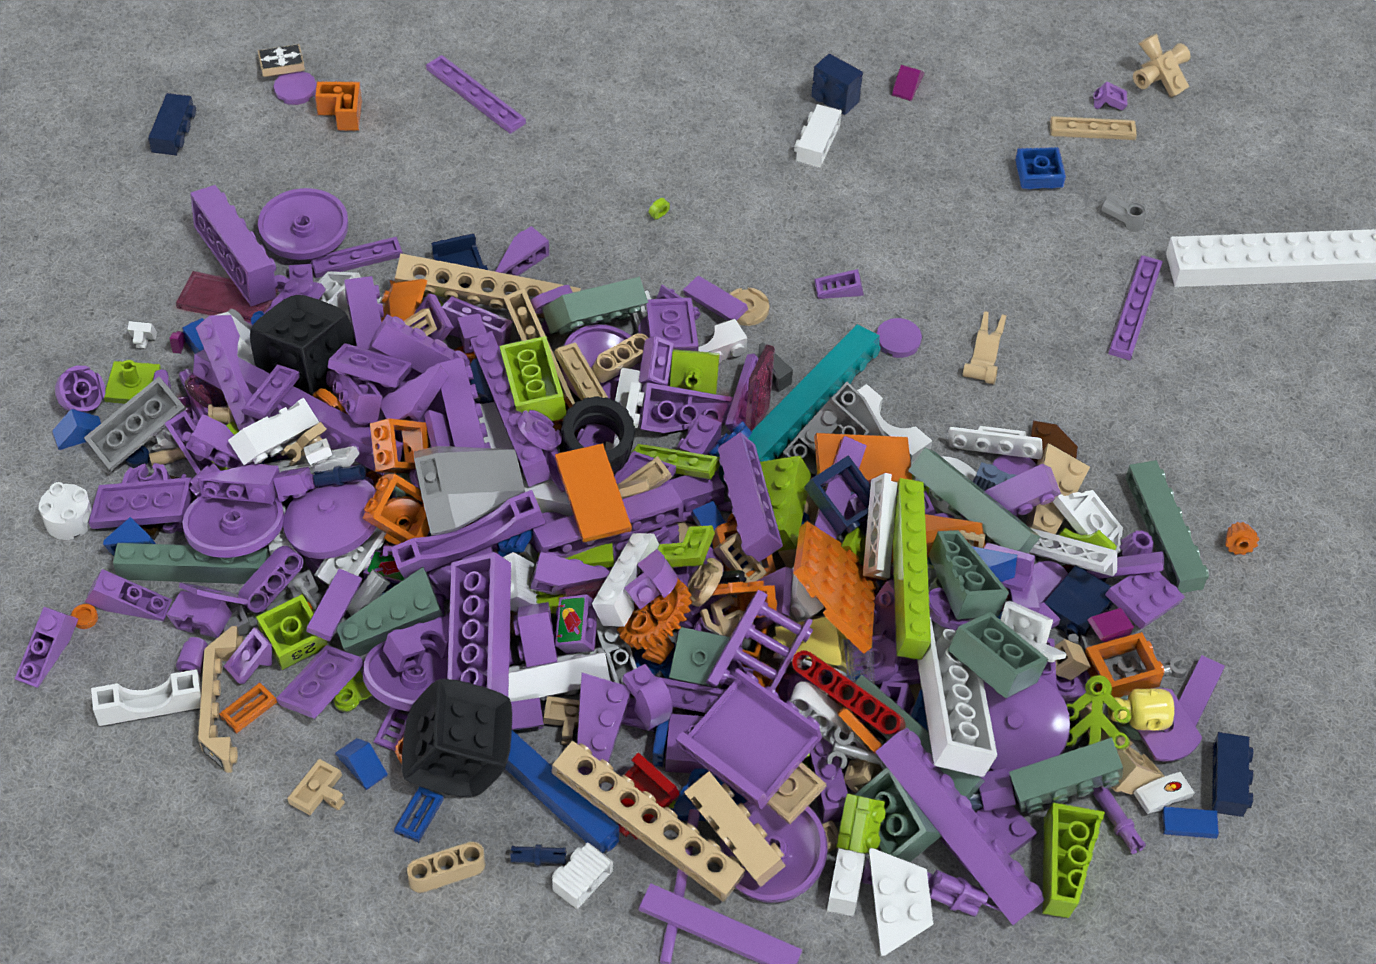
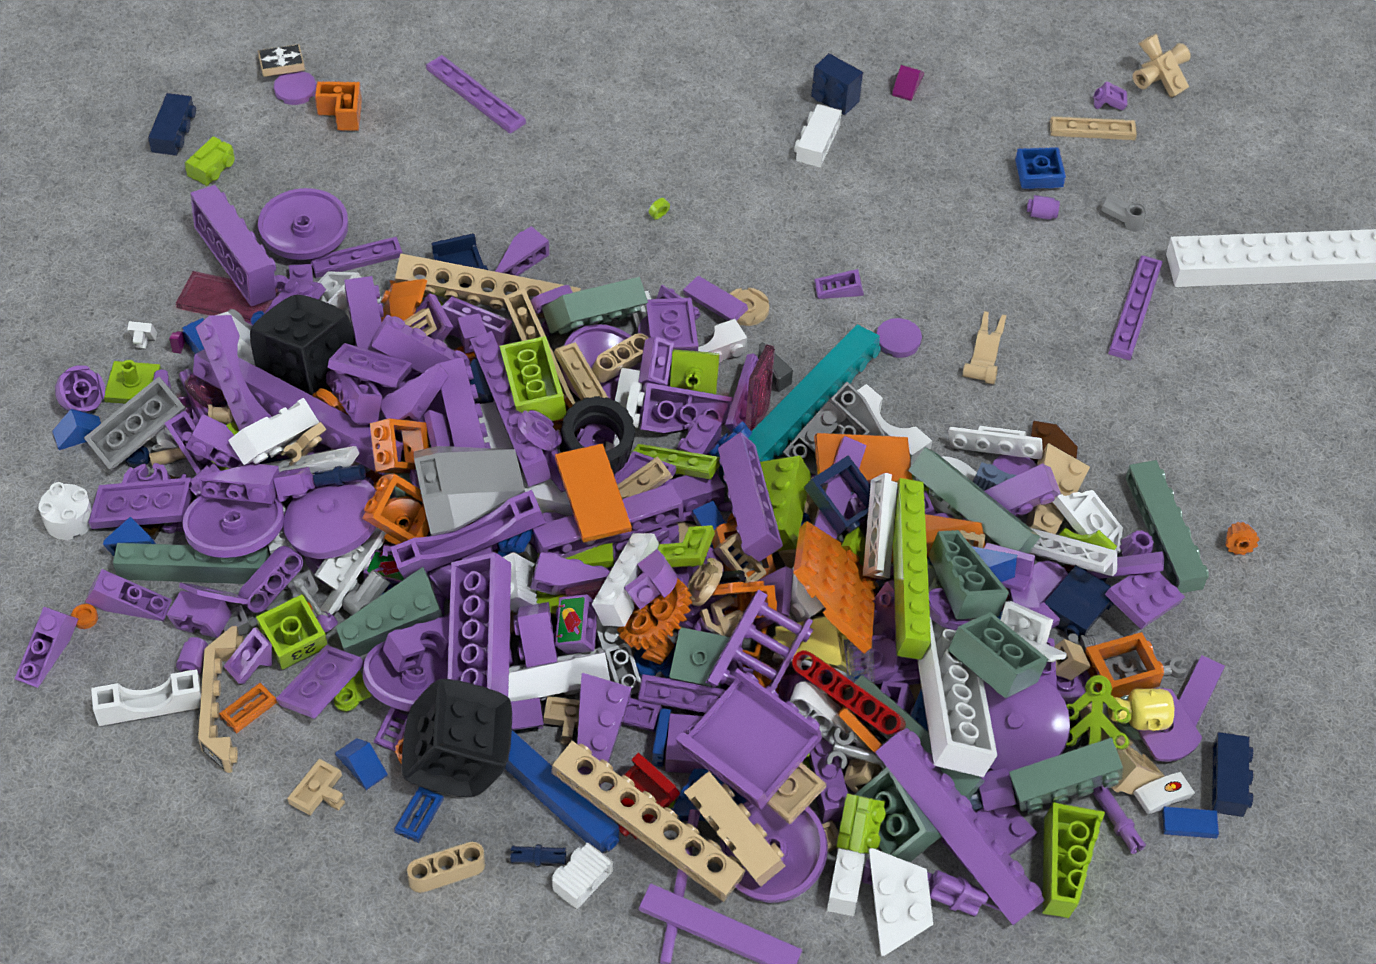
(210, 161): none -> lime brick
(271, 392): medium lavender tile -> none
(318, 451): white plate -> none
(334, 604): medium lavender tile -> none
(634, 487): tan tile -> none
(651, 695): medium lavender brick -> none
(1043, 207): none -> medium lavender brick
(1111, 625): magenta slope -> none

